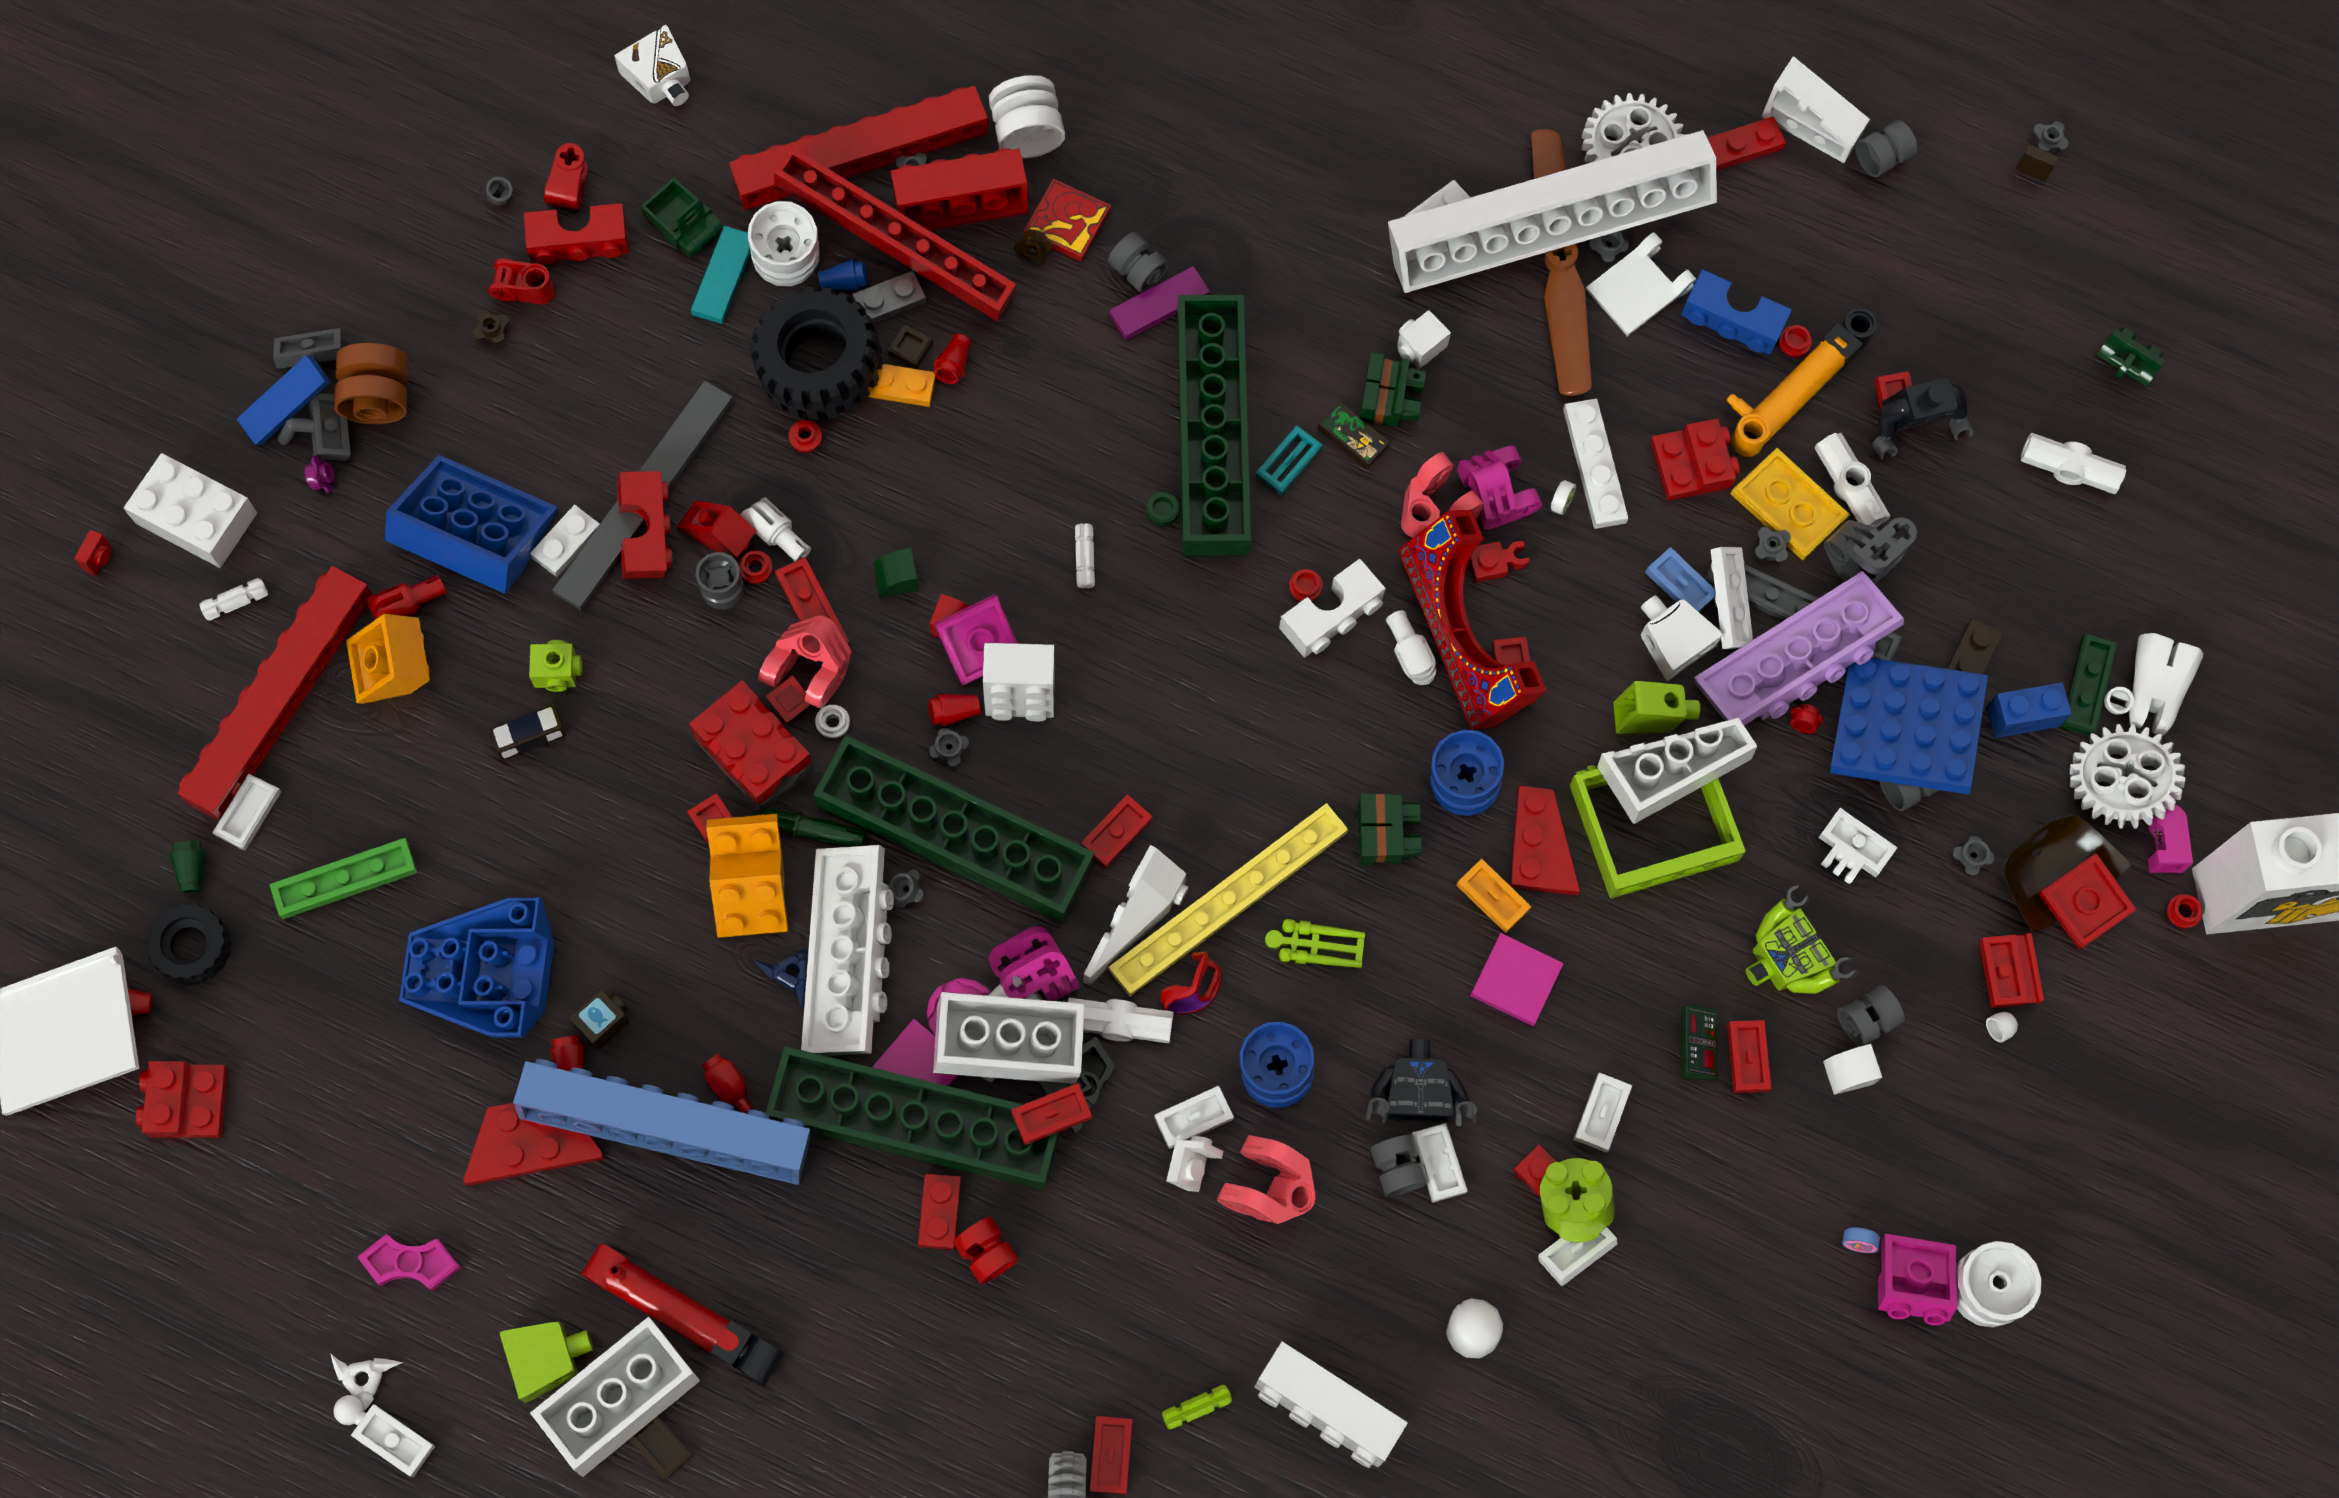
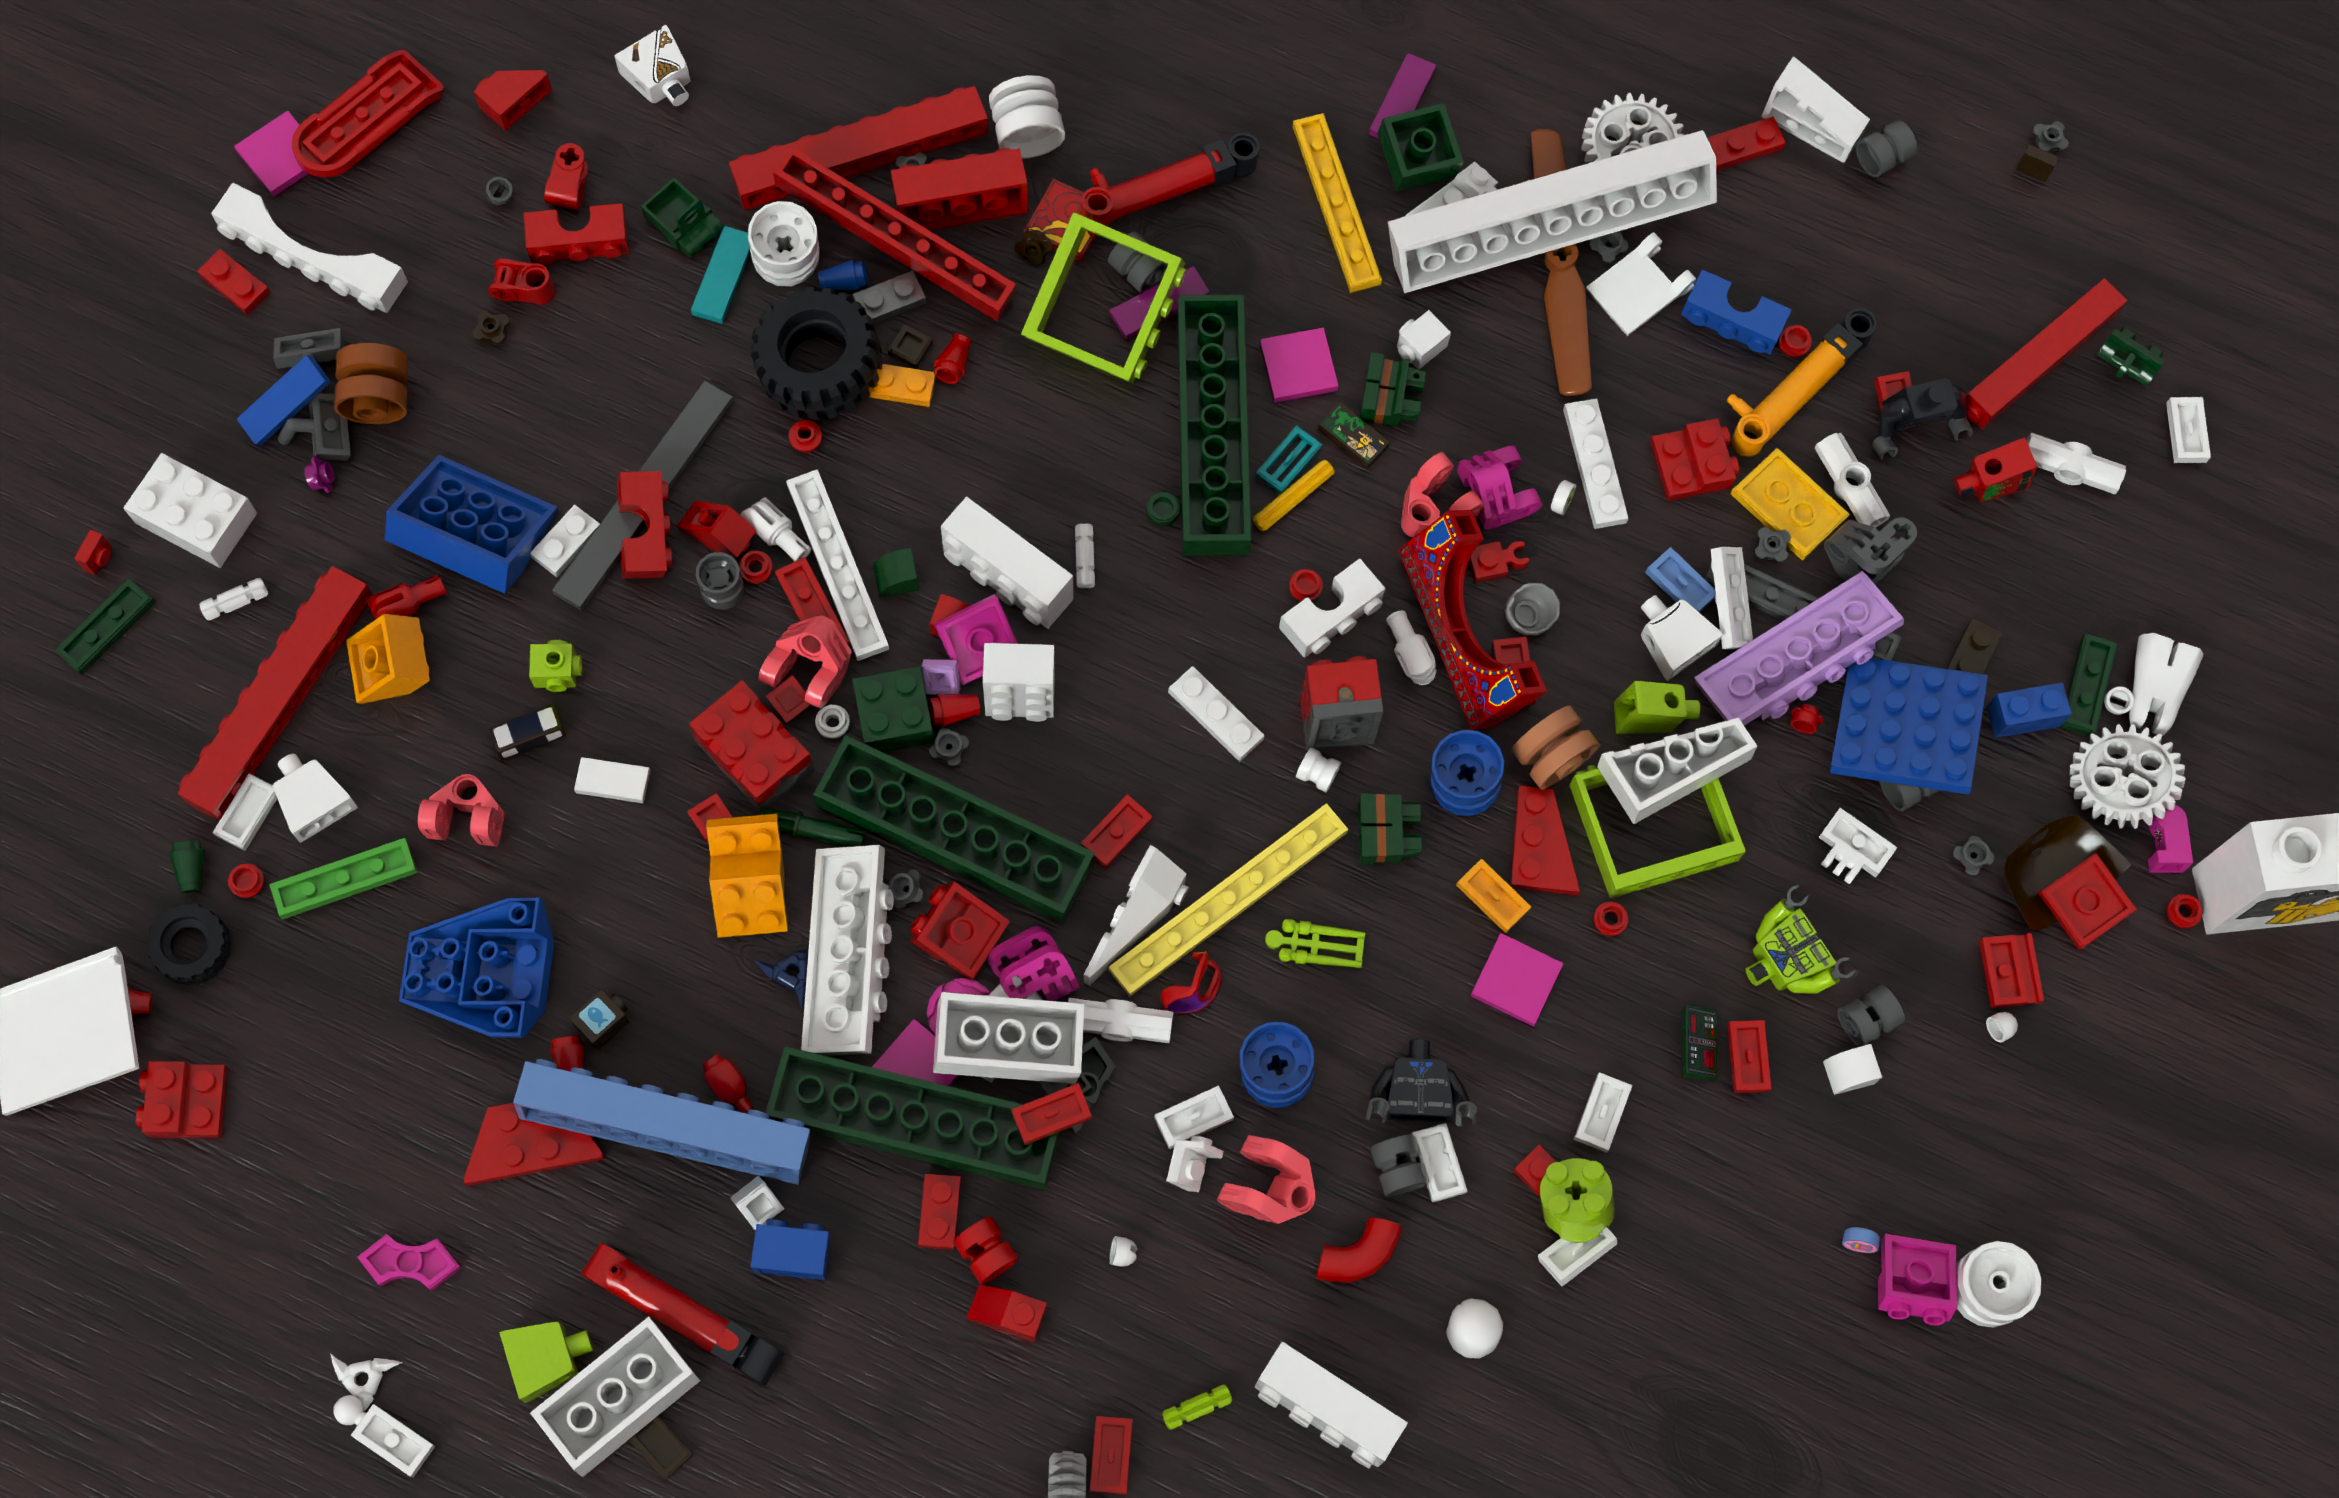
(104, 626): none -> dark green tile
(233, 282): none -> red plate
(246, 880): none -> red plate
(271, 154): none -> dark pink tile
(310, 797): none -> white torso
(364, 115): none -> red piece
(366, 276): none -> white arch
(437, 812): none -> coral piece
(511, 94): none -> red slope
(612, 780): none -> white tile
(757, 1202): none -> white slope
(791, 1250): none -> blue piece
(837, 565): none -> white plate
(893, 710): none -> dark green brick
(940, 676): none -> lavender tile
(958, 929): none -> red plate
(1006, 563): none -> white brick
(1008, 1312): none -> red slope
(1056, 277): none -> lime window
(1122, 1251): none -> white hinge
(1212, 166): none -> red piece
(1216, 713): none -> white plate
(1293, 495): none -> yellow axle
(1298, 365): none -> dark pink tile
(1318, 769): none -> white wheel
(1337, 203): none -> yellow tile
(1341, 703): none -> piece
(1363, 1256): none -> red cylinder
(1405, 90): none -> magenta tile
(1420, 147): none -> dark green brick
(1475, 181): none -> white plate
(1532, 609): none -> light grey hair
(1555, 747): none -> nougat wheel
(1615, 910): none -> red plate
(1999, 472): none -> red torso
(2043, 353): none -> red brick
(2188, 430): none -> white plate

